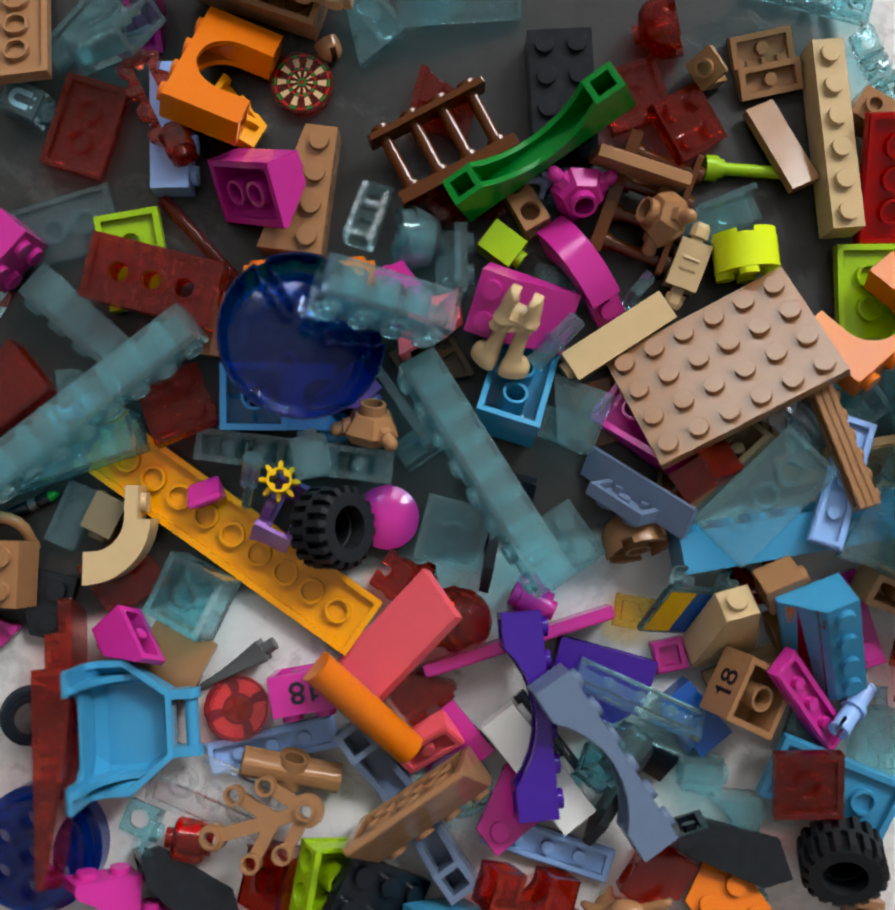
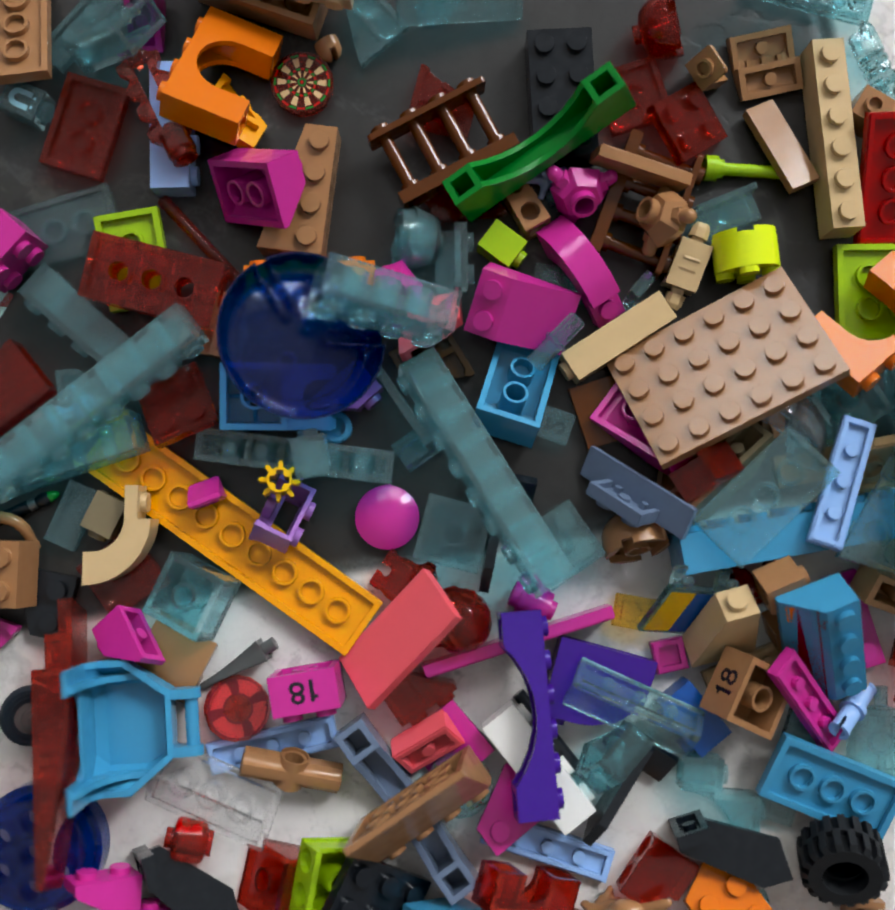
(149, 833): clear light blue bracket -> none
(249, 476): clear light blue axle -> none
(267, 822): medium nougat plant -> none
(332, 527): black tyre -> none
(361, 234): clear light blue slope -> none
(363, 708): orange brick -> none
(368, 426): medium nougat rock -> none
(509, 318): tan piece -> none
(579, 413): clear light blue wing -> none
(638, 815): sand blue arch -> none
(808, 784): clear red plate -> none
(844, 449): medium nougat piece -> none

